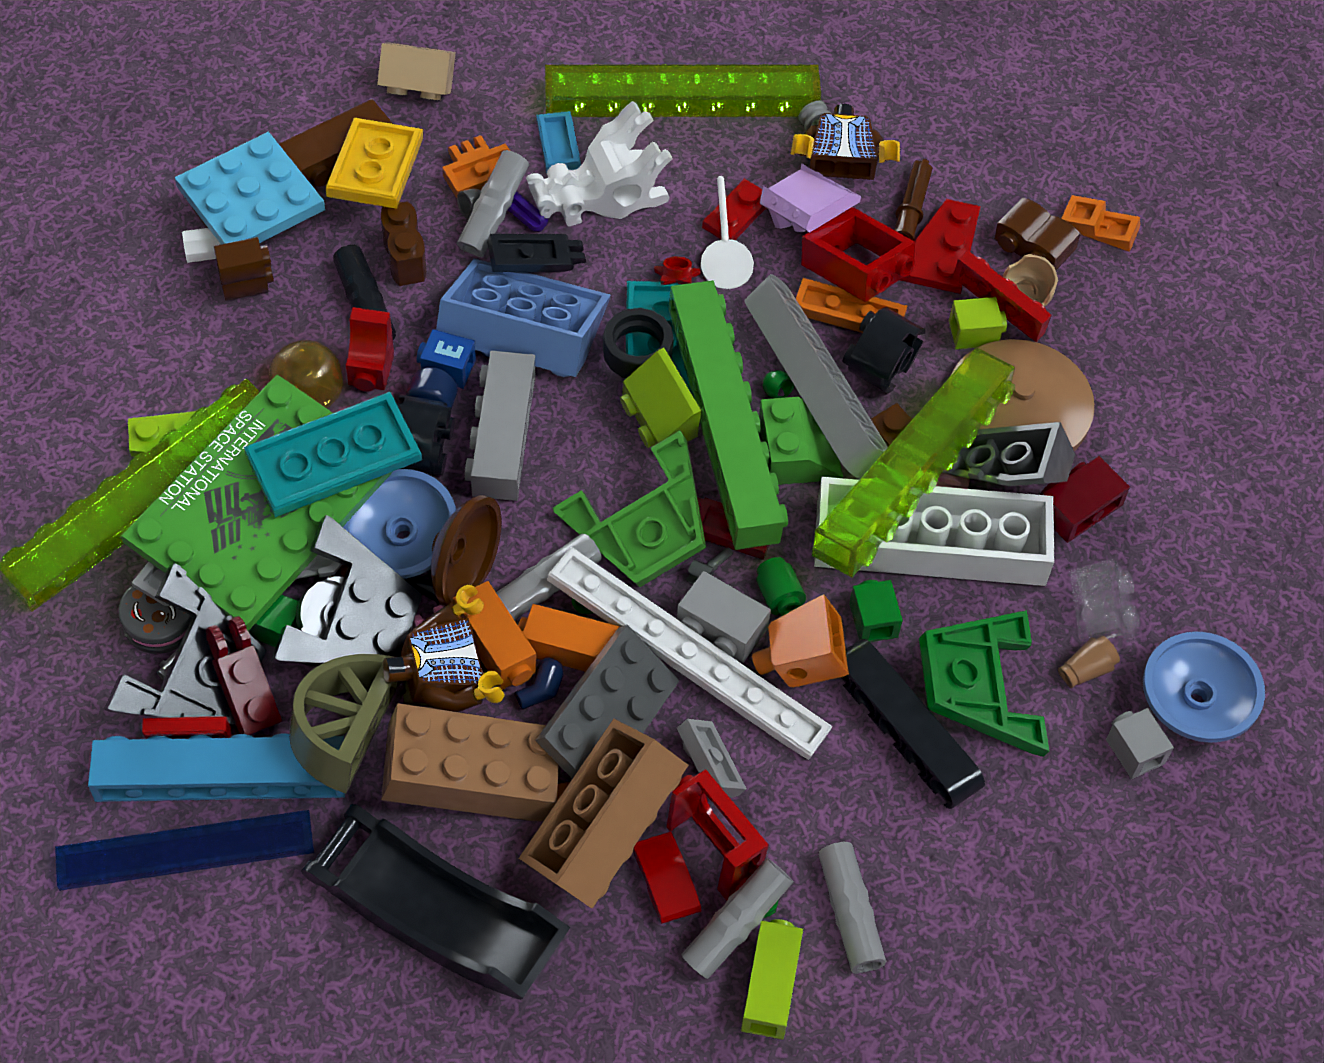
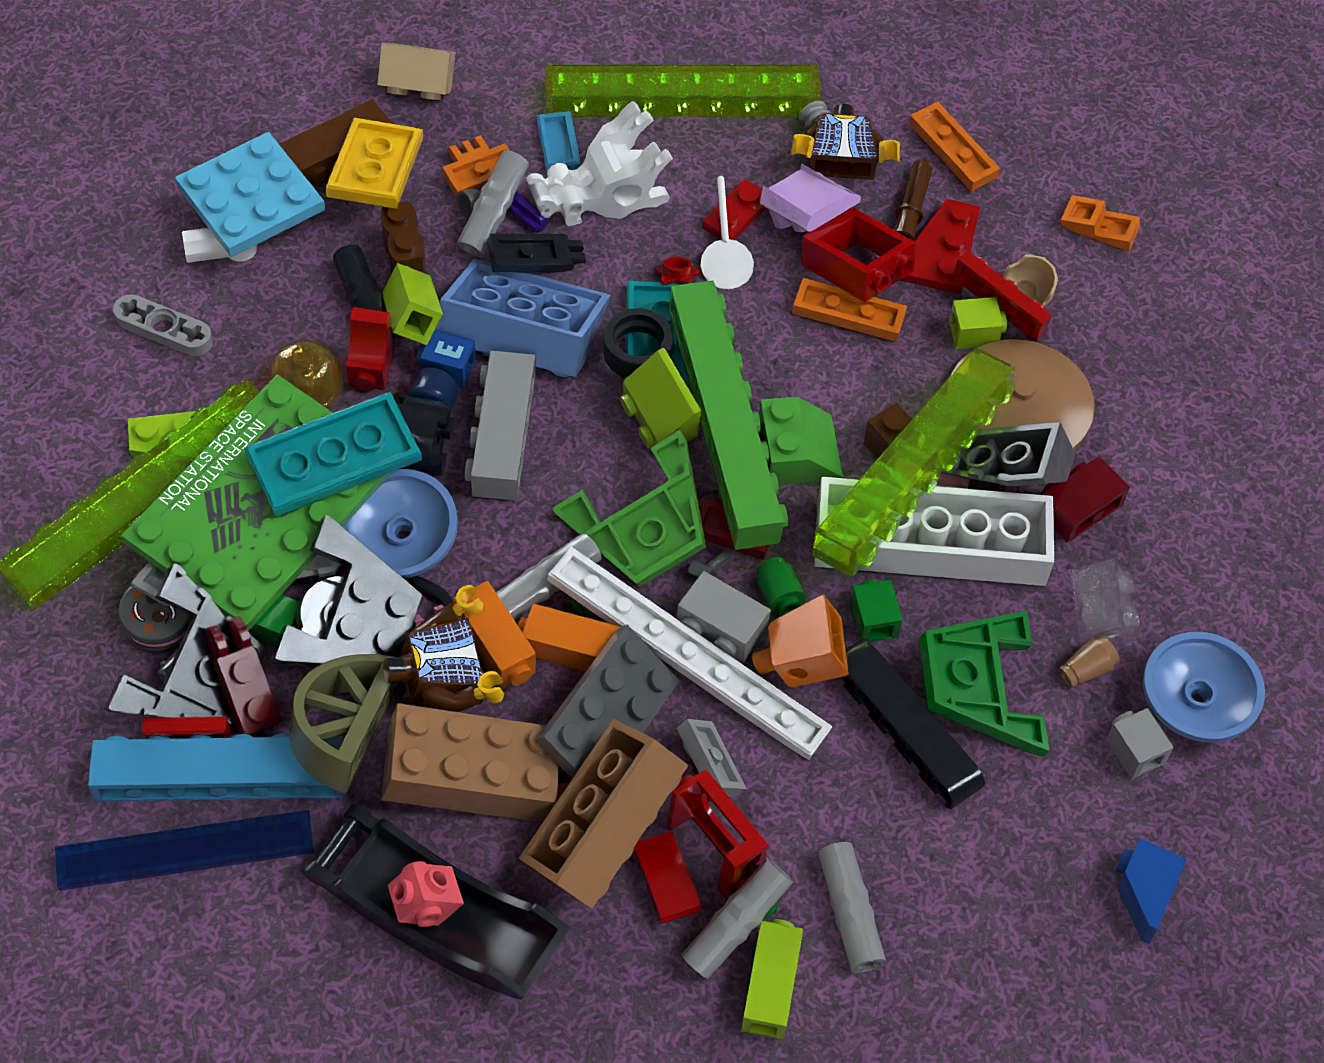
(155, 313): none -> light grey beam
(243, 268): reddish brown brick -> none
(412, 304): none -> lime brick
(425, 894): none -> coral brick
(465, 547): reddish brown dish -> none
(545, 685): dark blue arm -> none
(774, 381): green hinge -> none
(816, 376): light grey beam -> none
(884, 348): black brick -> none
(954, 146): none -> orange plate
(1034, 231): reddish brown brick -> none
(1148, 884): none -> blue slope

